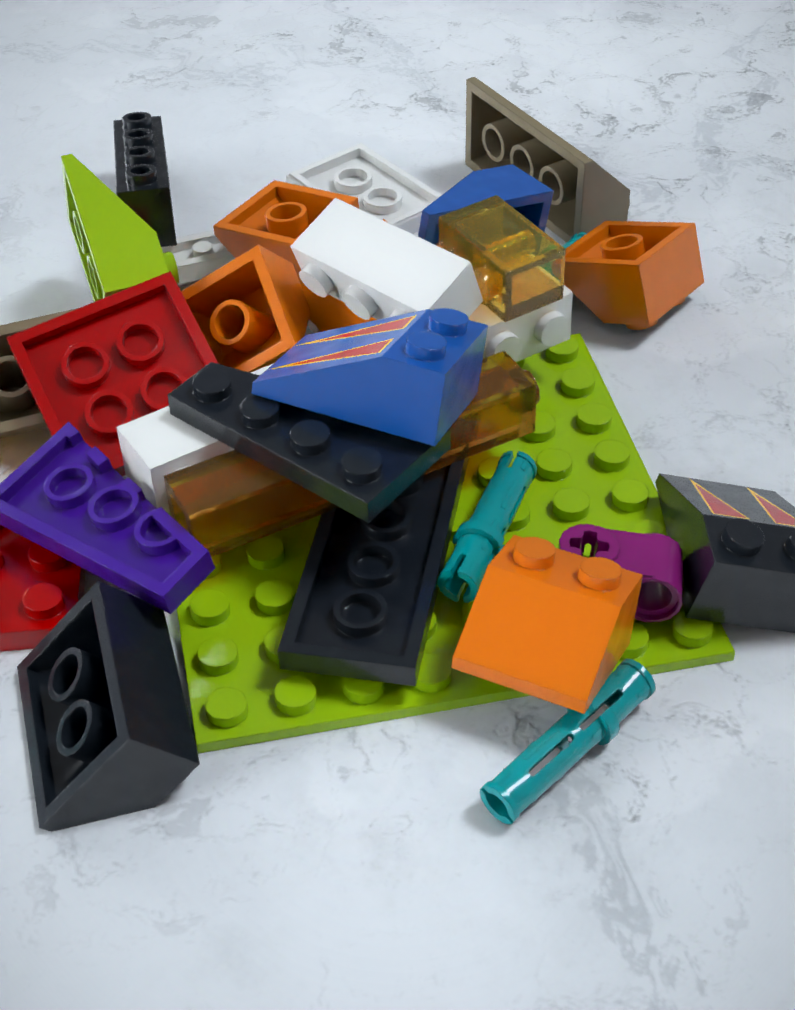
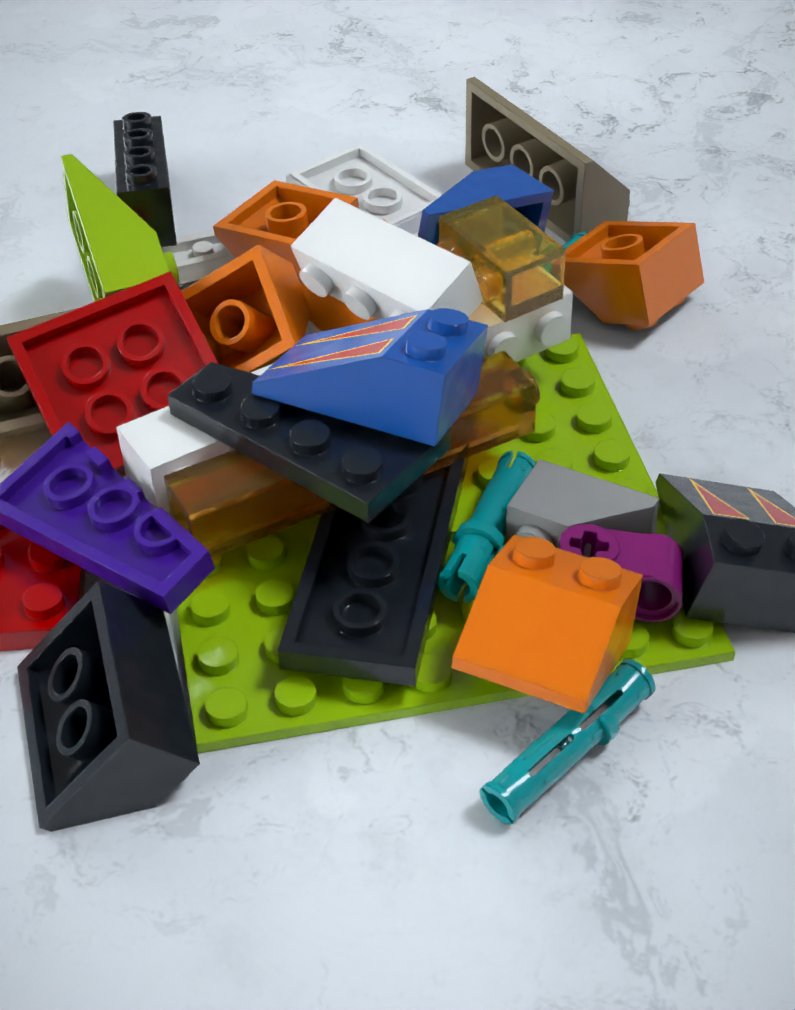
(561, 498): none -> light grey slope

